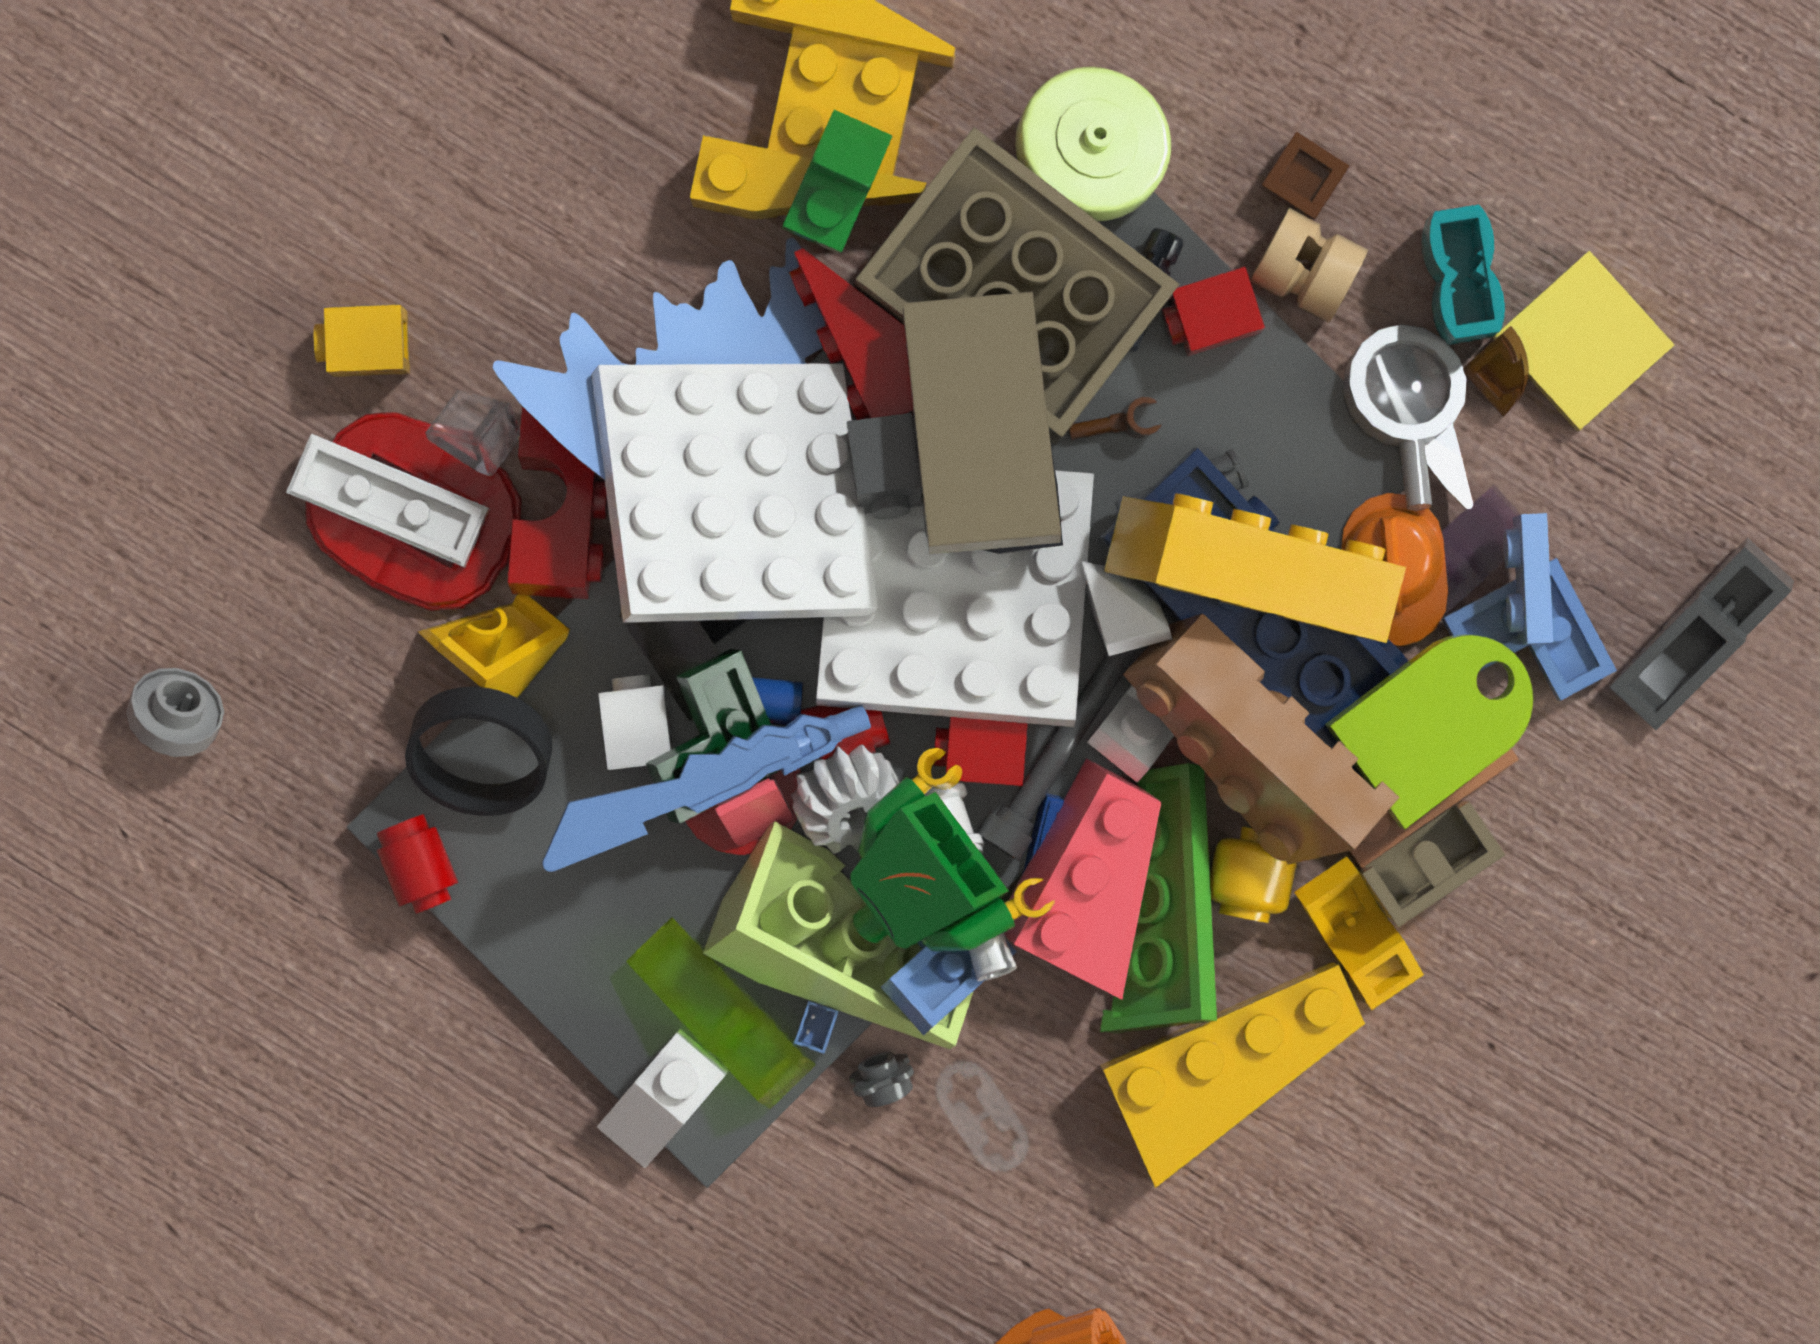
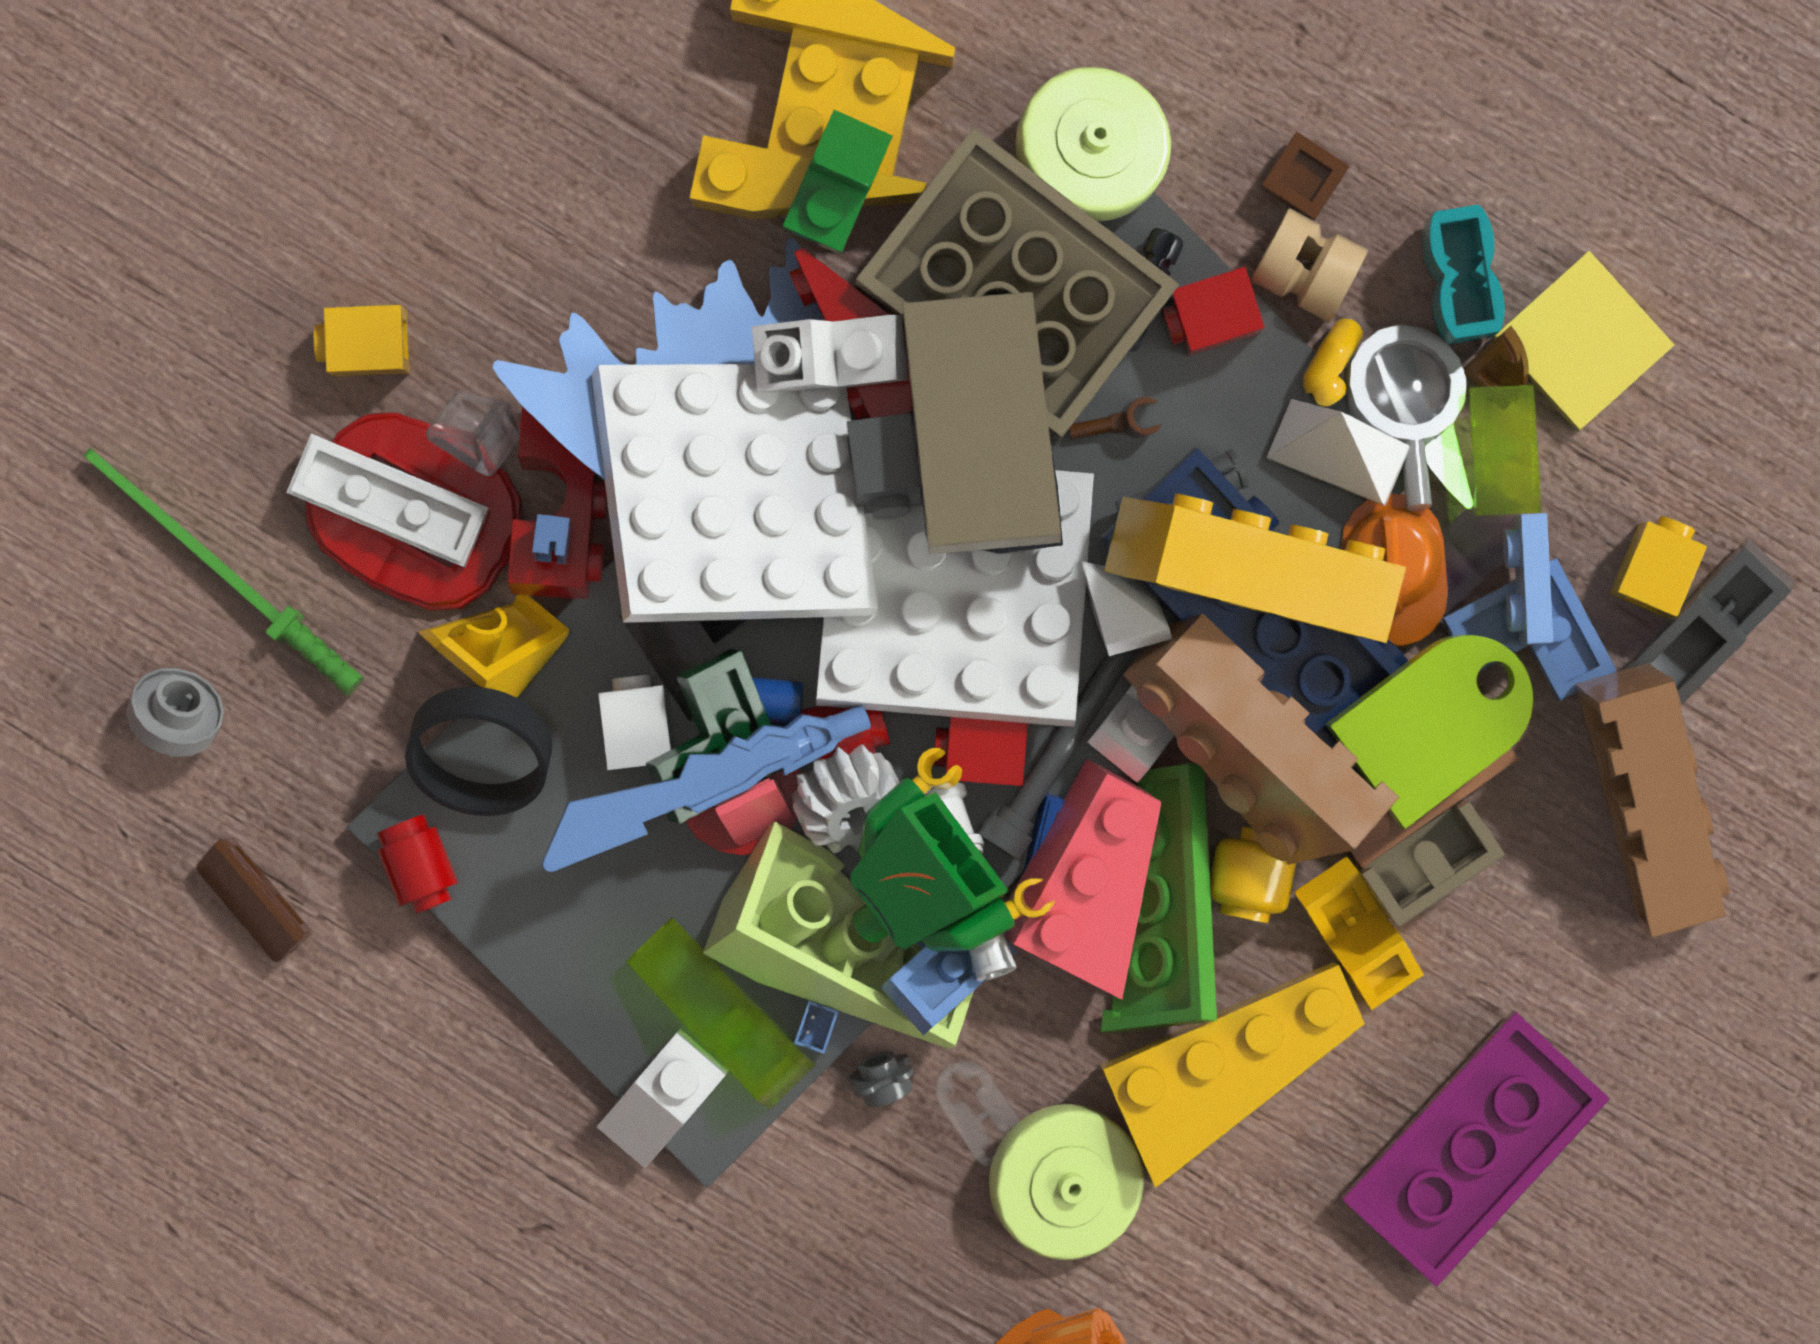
(253, 899): none -> reddish brown slope
(285, 625): none -> bright green sword
(550, 535): none -> medium blue piece
(829, 353): none -> white slope
(1066, 1182): none -> yellowish green wheel
(1329, 361): none -> yellow arm
(1338, 451): none -> white slope
(1475, 1148): none -> magenta plate
(1504, 450): none -> clear neon green slope
(1654, 798): none -> medium nougat wedge
(1659, 567): none -> yellow brick

